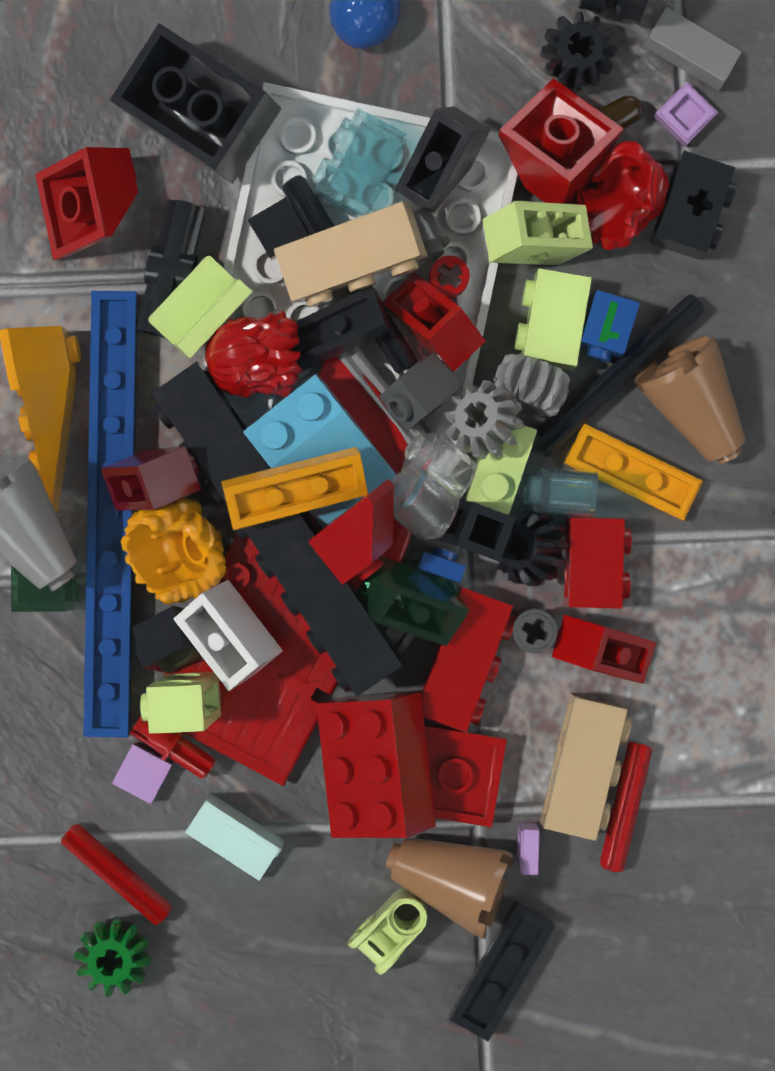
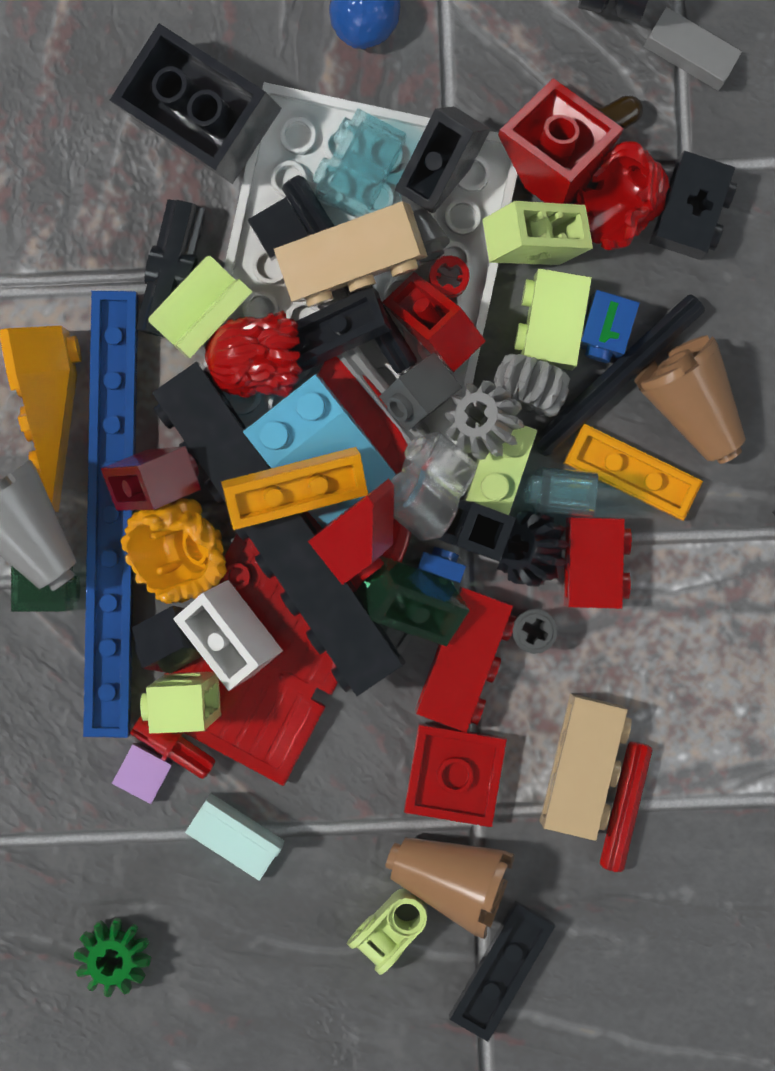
(86, 197): red slope -> none
(116, 874): red axle -> none
(376, 766): red brick -> none
(528, 848): lavender tile -> none
(581, 36): black gear -> none
(603, 649): red slope -> none
(685, 114): lavender tile -> none

